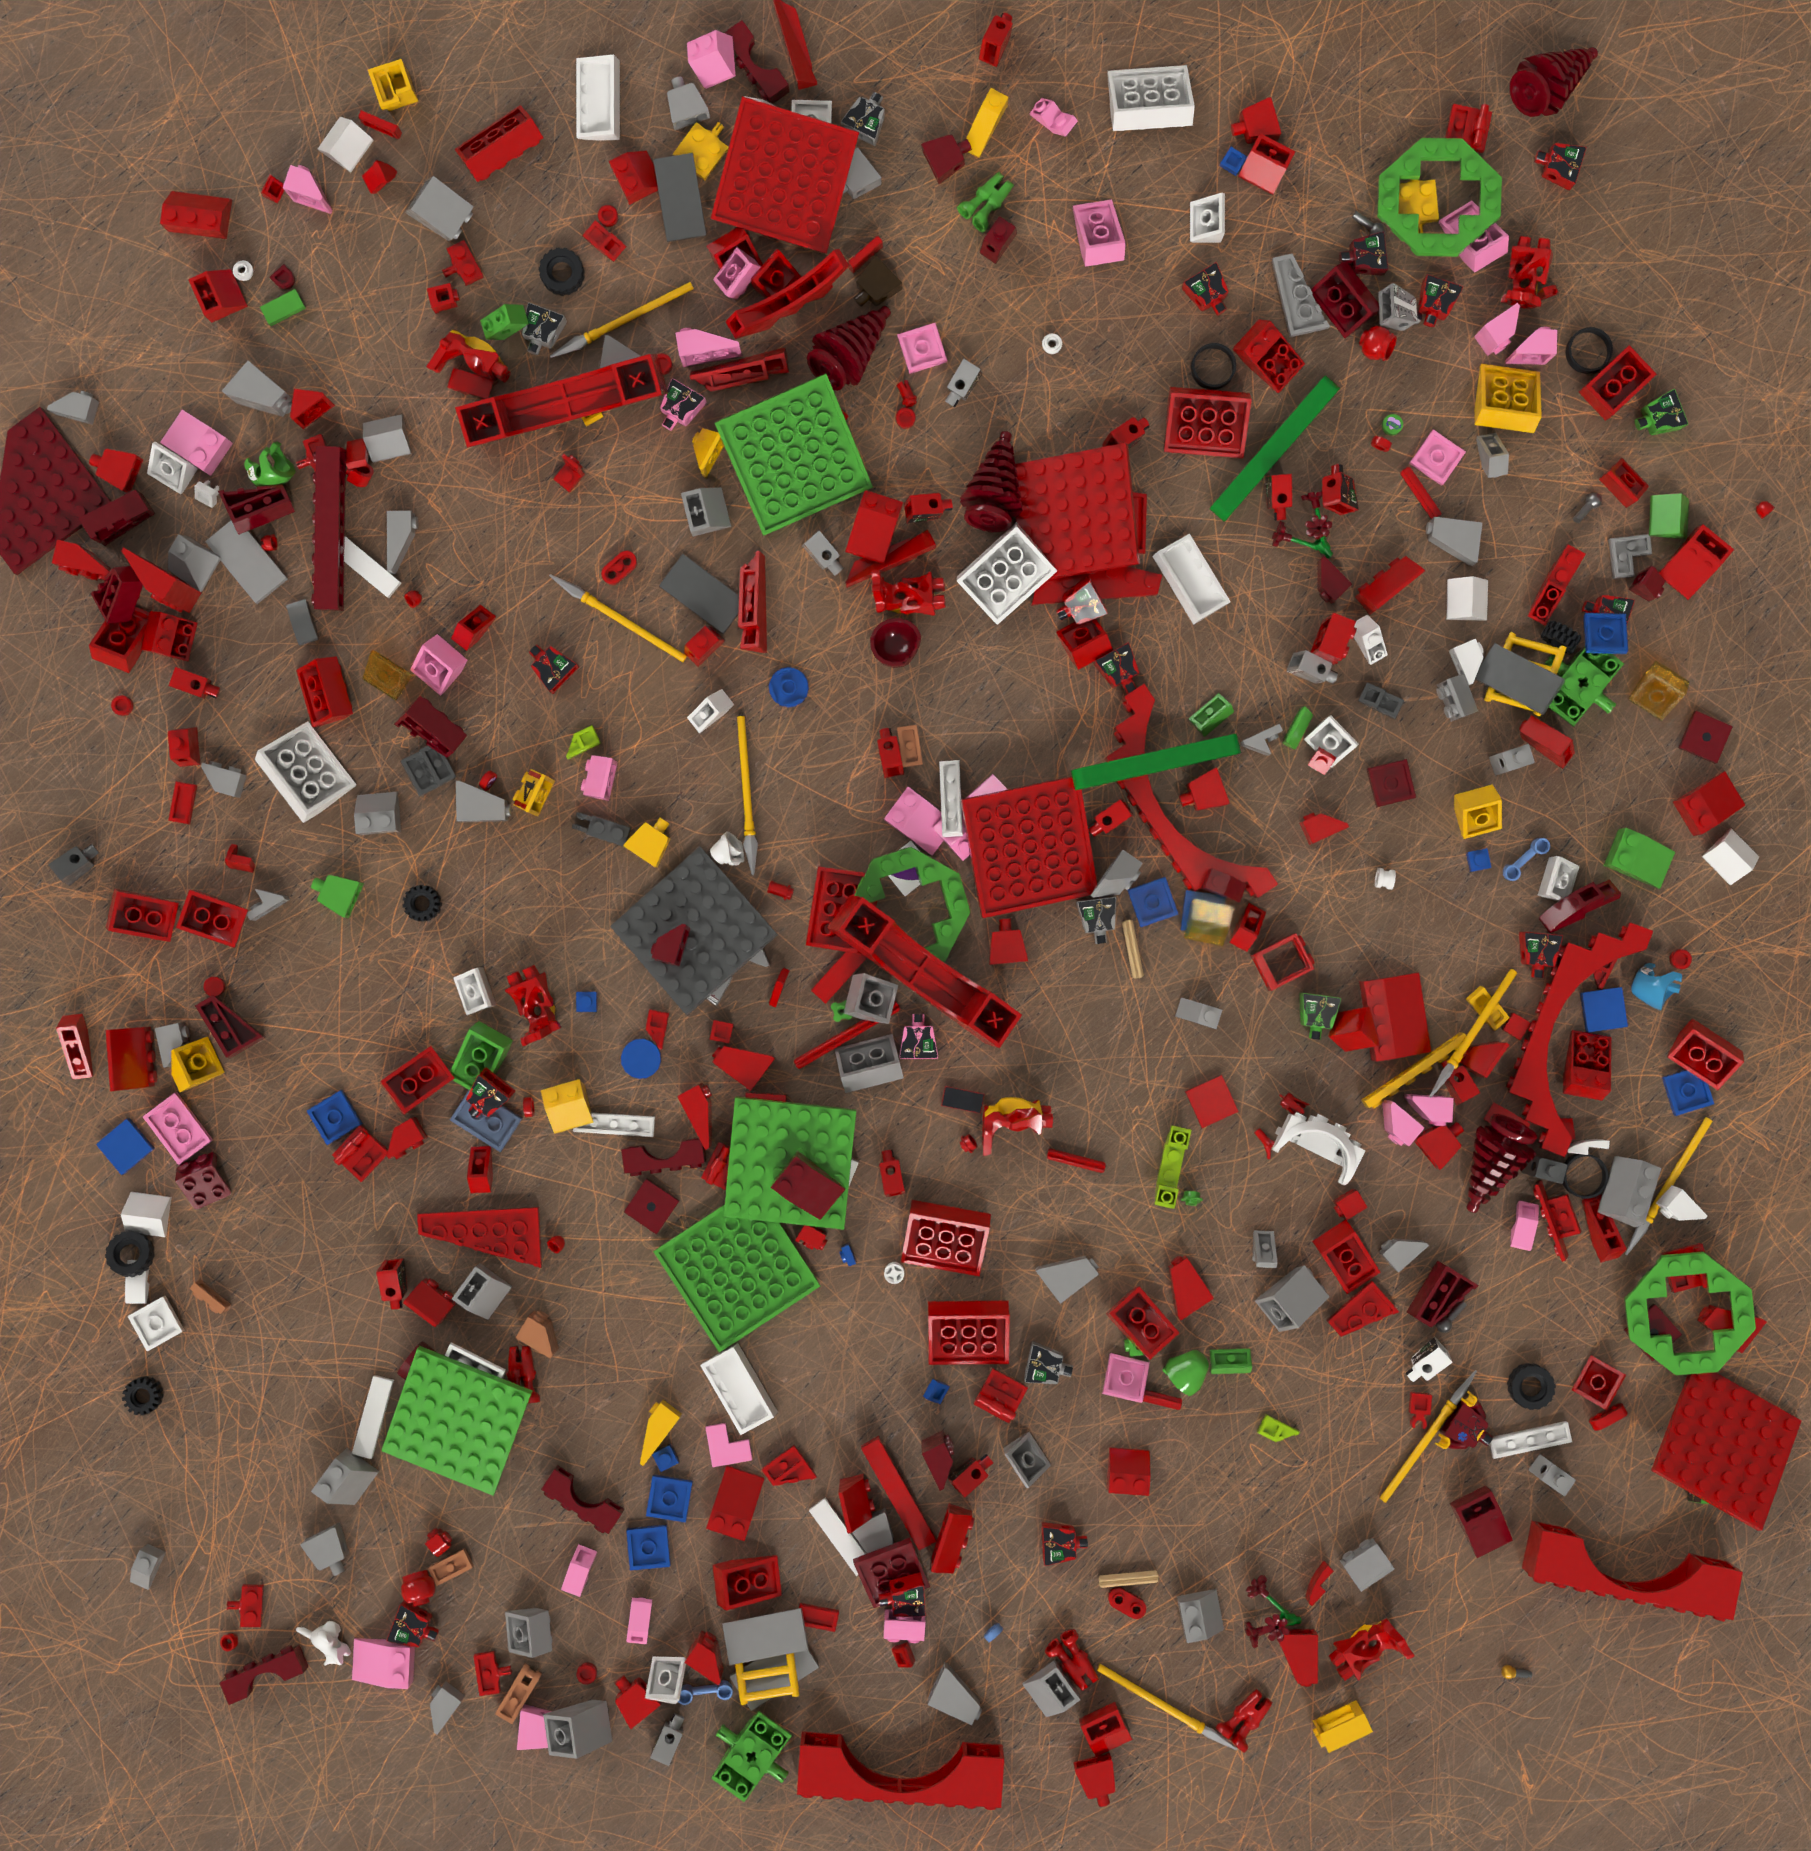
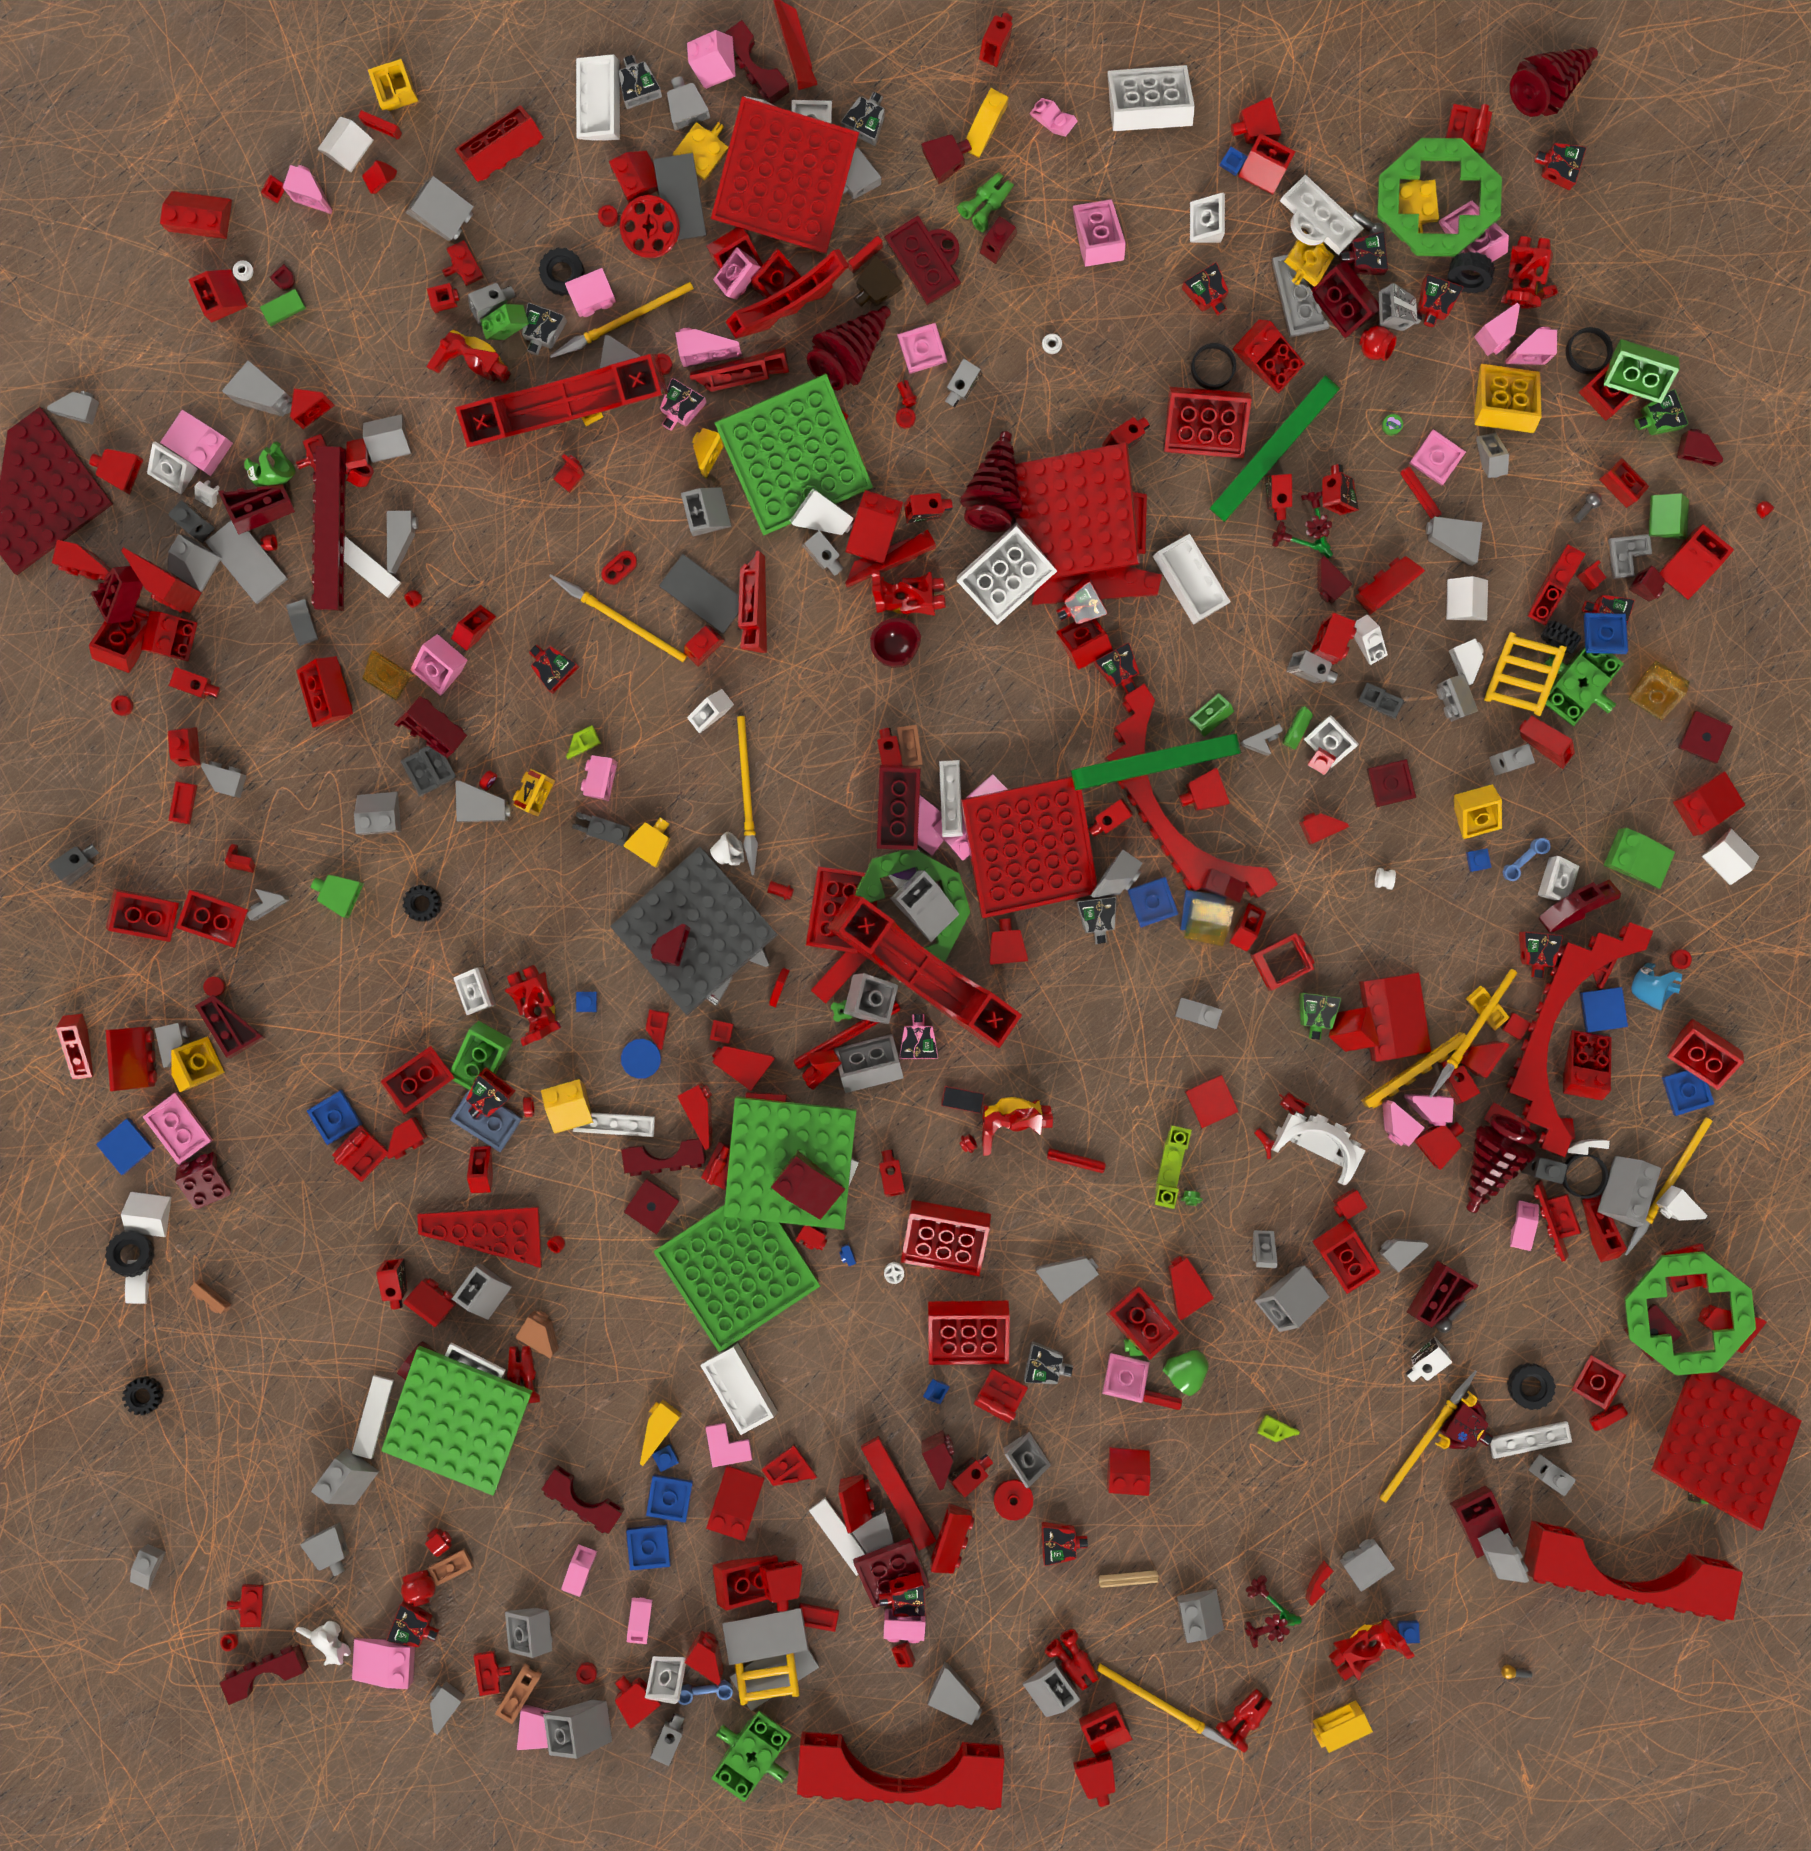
(116, 517): dark red wedge -> none
(156, 1323): white plate -> none
(190, 519): none -> dark grey torso
(304, 771): white slope -> none
(470, 384): red slope -> none
(488, 299): none -> light grey torso
(590, 293): none -> bright pink slope
(604, 241): red slope -> none
(637, 83): none -> torso
(655, 233): none -> red wedge
(781, 1582): none -> red torso
(788, 687): blue tile -> none
(822, 514): none -> white slope
(822, 1066): none -> red slope
(898, 807): none -> dark red brick
(925, 258): none -> dark red plate
(925, 905): none -> light grey slope
(993, 1632): medium blue tile -> none
(1008, 1490): none -> red plate
(1127, 1603): red plate -> none
(1132, 948): tan axle -> none
(1230, 1361): bright green slope -> none
(1301, 1653): red slope -> none
(1309, 261): none -> yellow plate
(1319, 216): none -> white plate
(1362, 1309): red wing -> none
(1381, 443): red tile -> none
(1409, 1631): none -> blue plate
(1419, 1406): red plate -> none
(1474, 262): none -> black tyre
(1503, 1557): none -> light grey slope
(1519, 679): dark grey tile -> none
(1591, 576): none -> red panel
(1641, 371): none -> bright green slope
(1698, 448): none -> dark red slope

